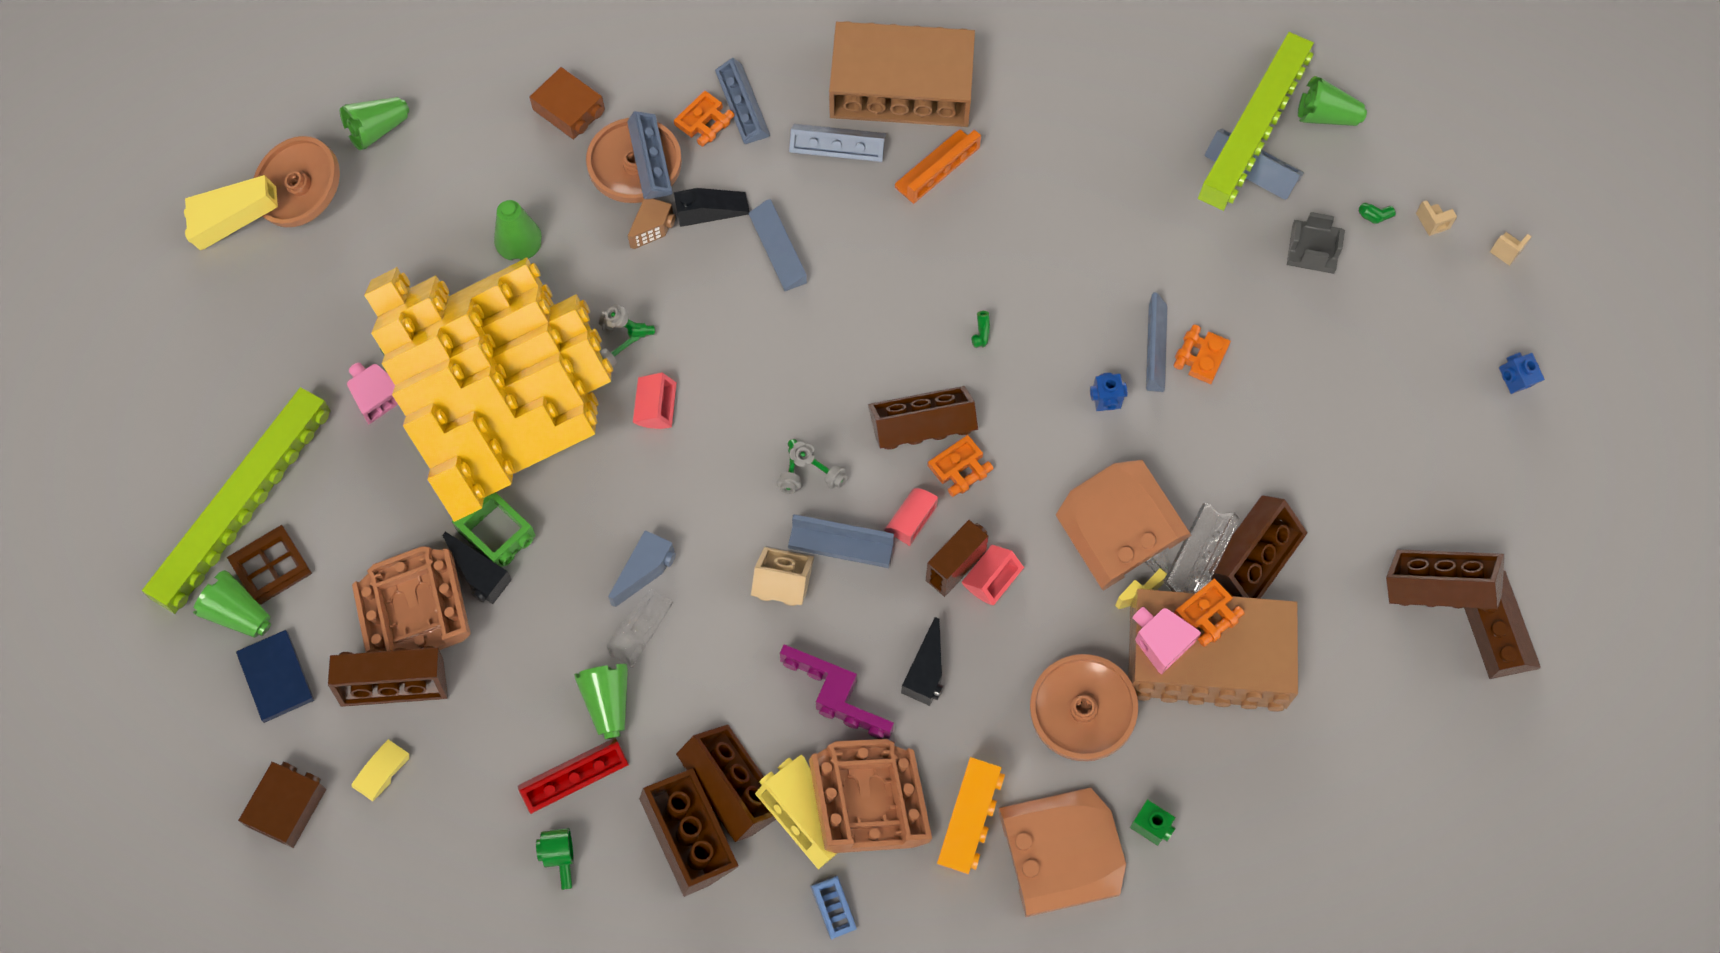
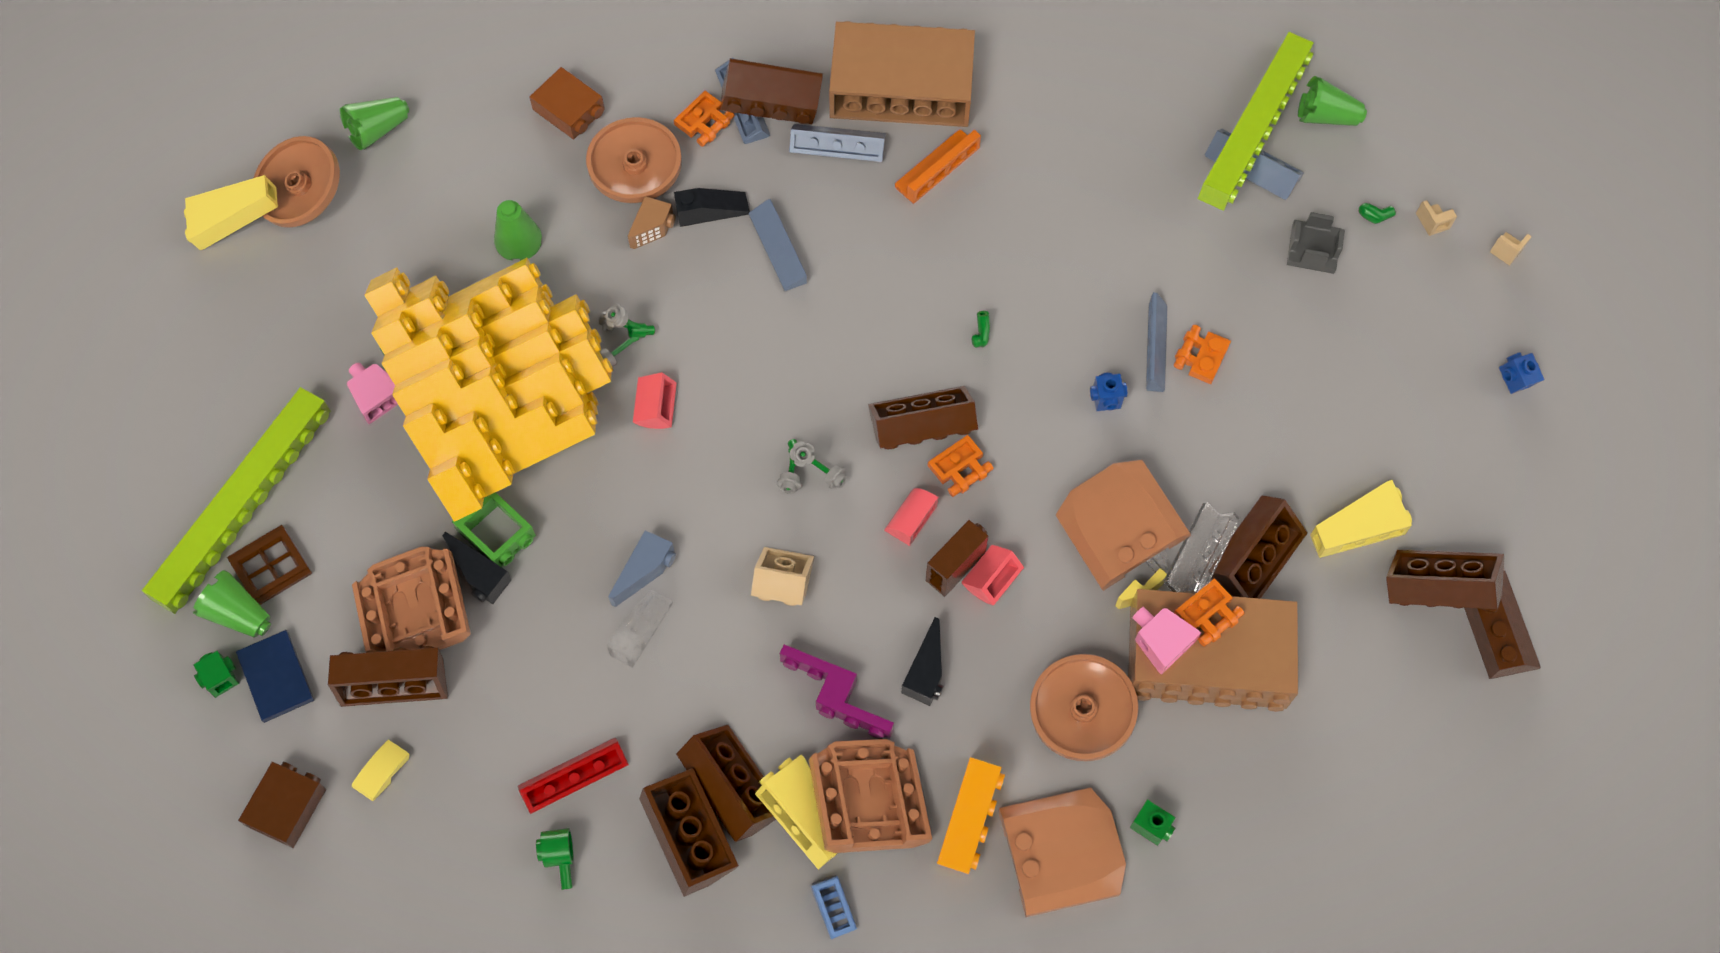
(215, 673): none -> green brick
(605, 697): bright green cone -> none
(649, 155): sand blue slope -> none
(771, 91): none -> reddish brown slope
(841, 541): sand blue panel -> none
(1364, 522): none -> light yellow slope

